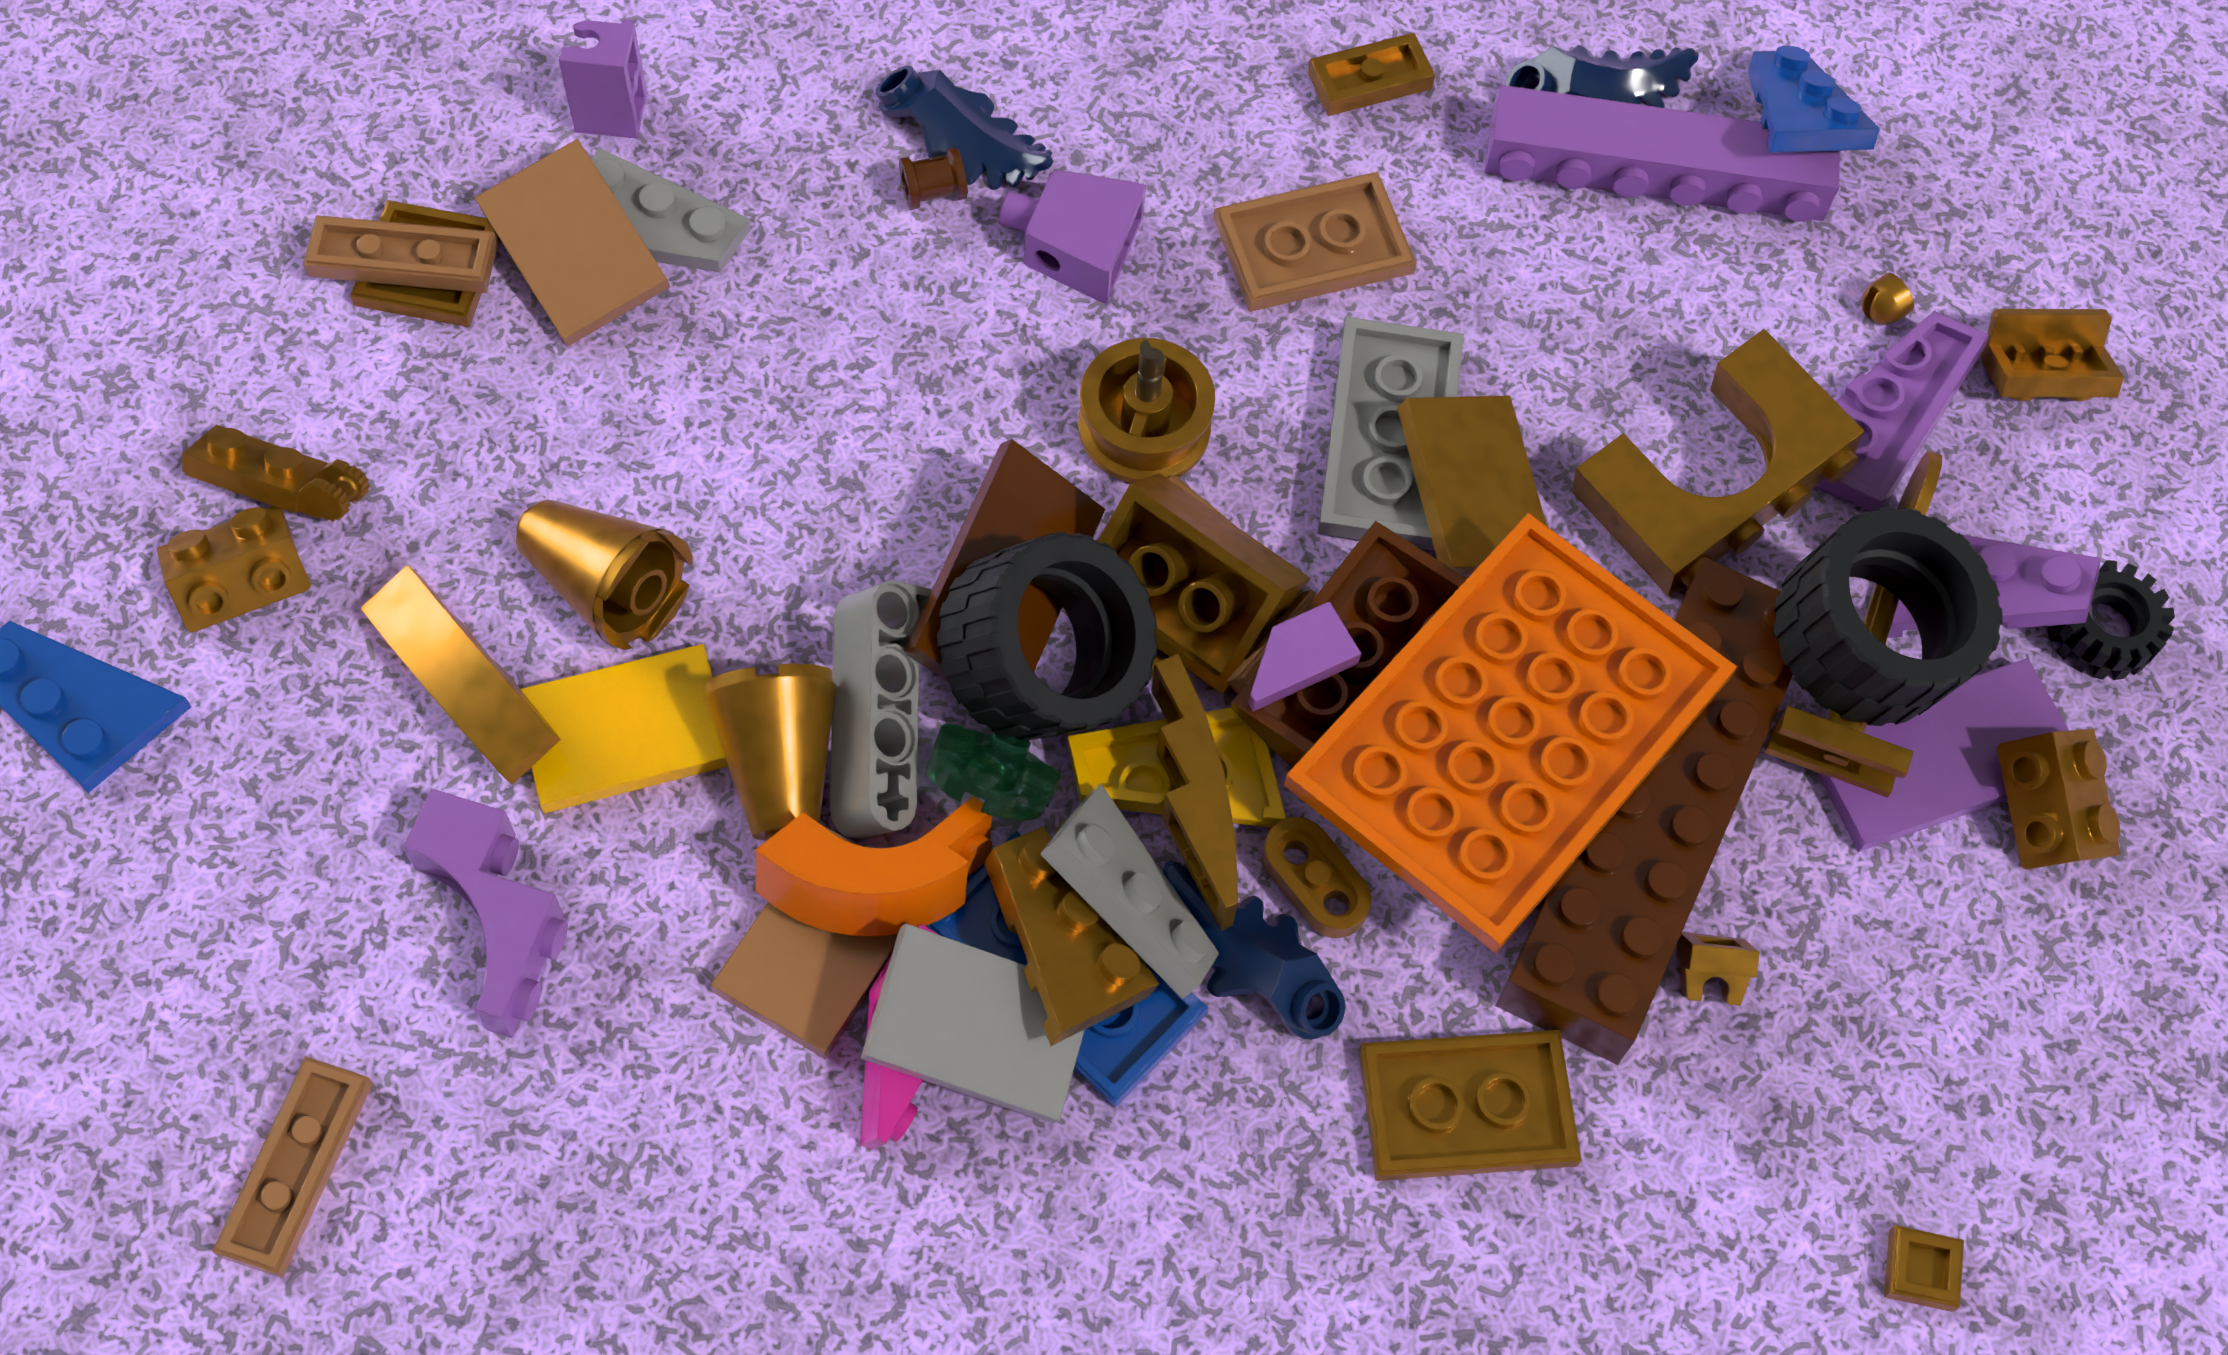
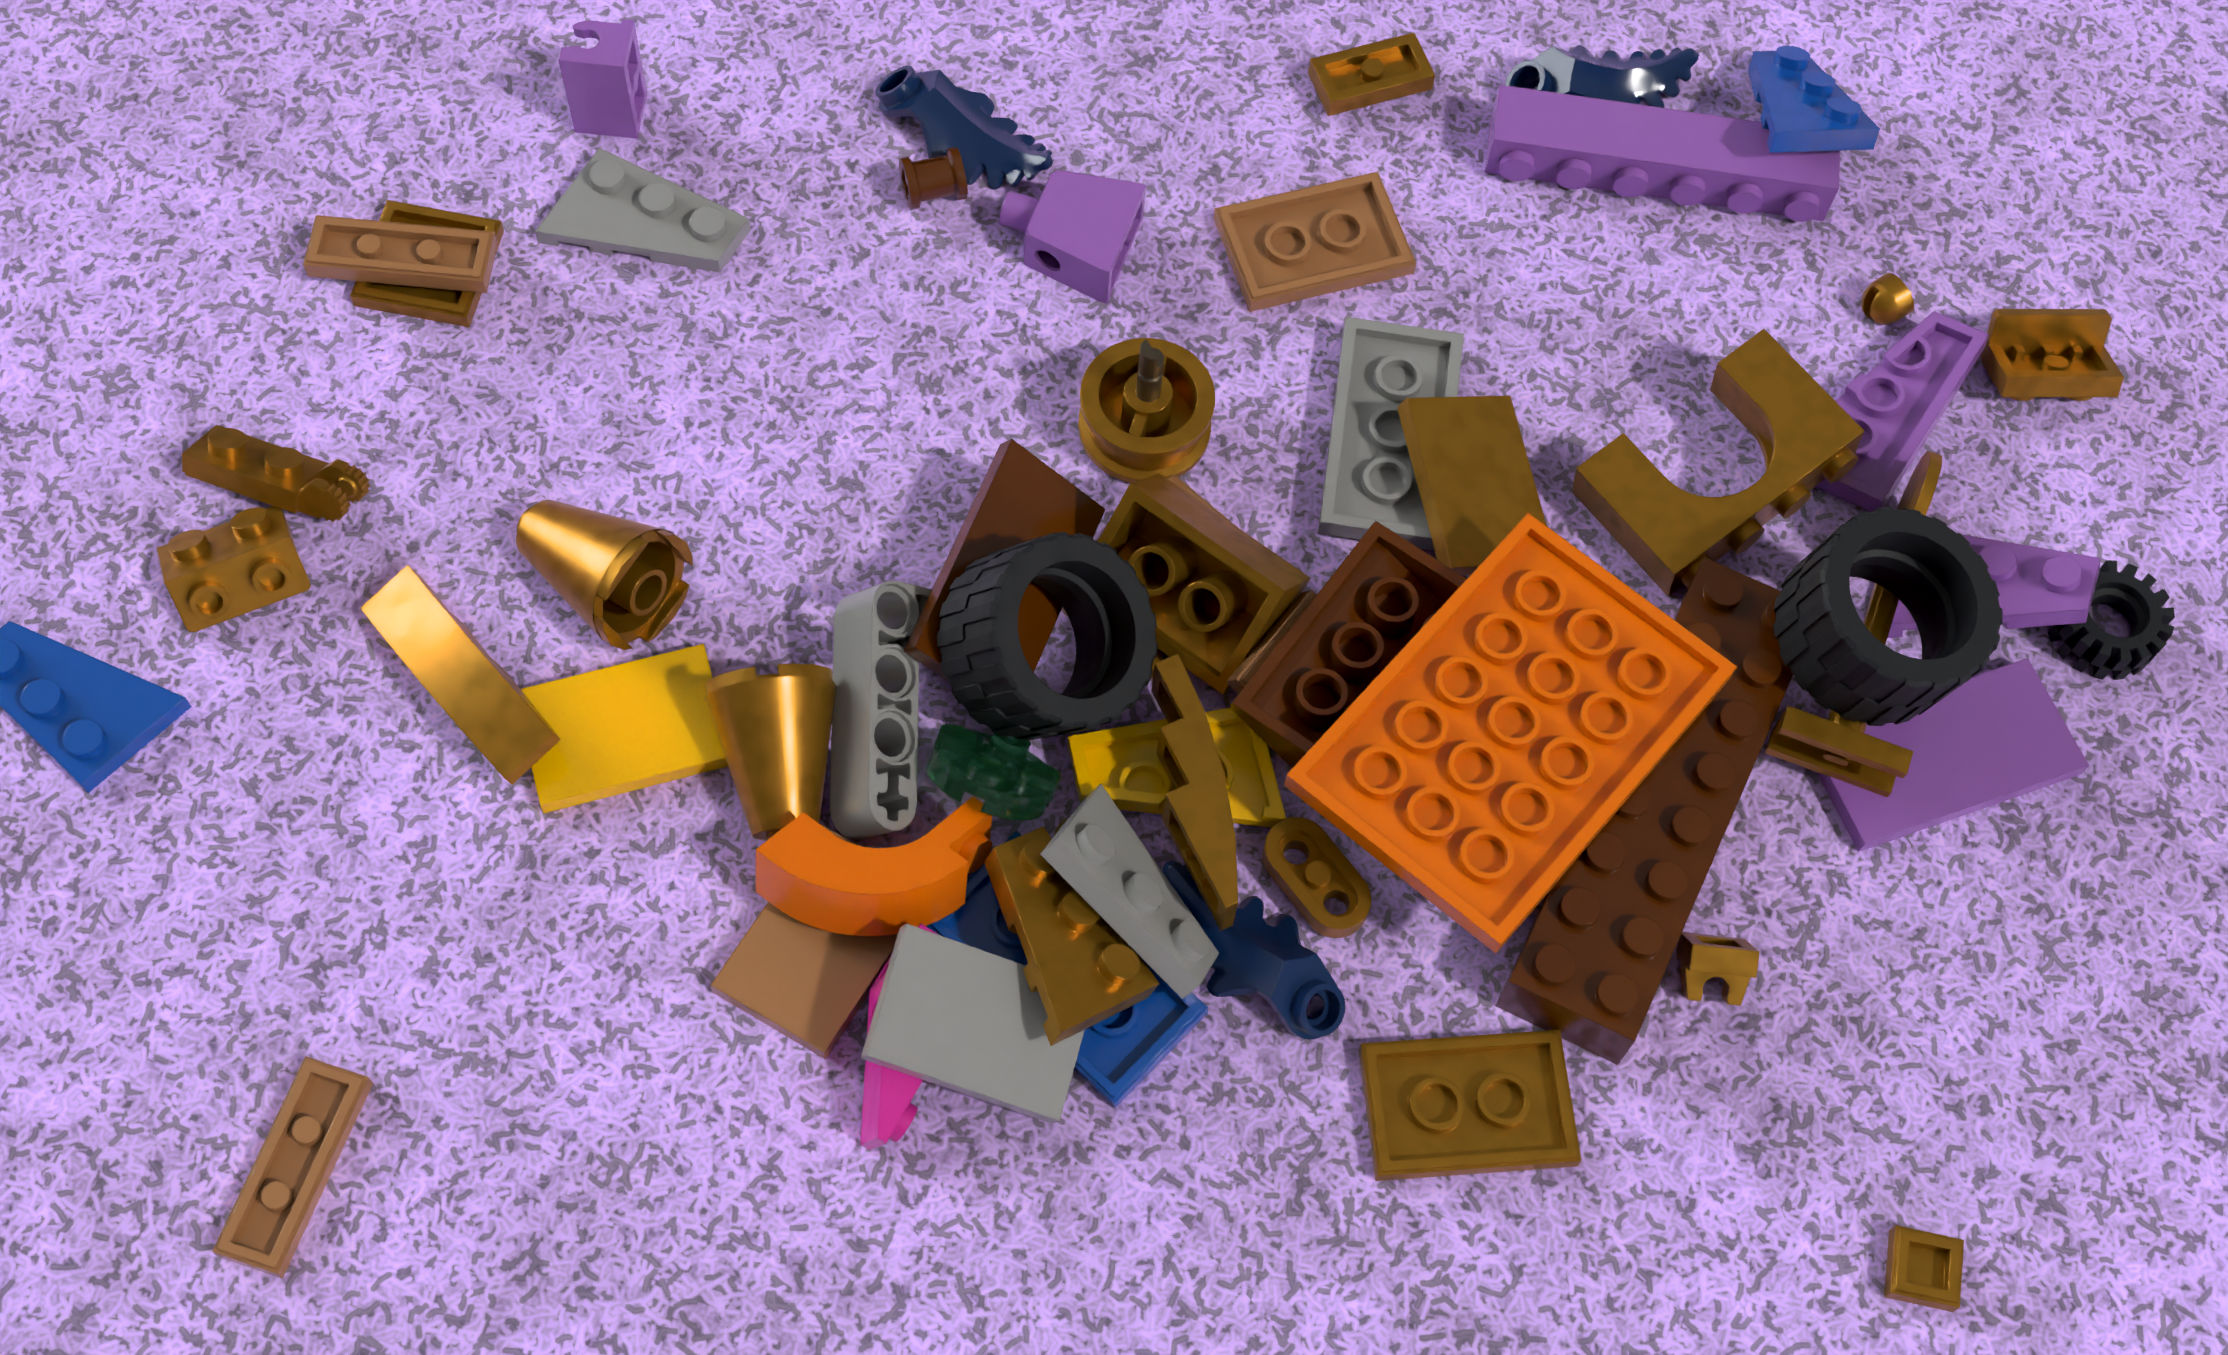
(522, 925): medium lavender arch -> none
(572, 242): medium nougat tile -> none
(1302, 654): medium lavender tile -> none
(2059, 798): pearl gold bracket -> none

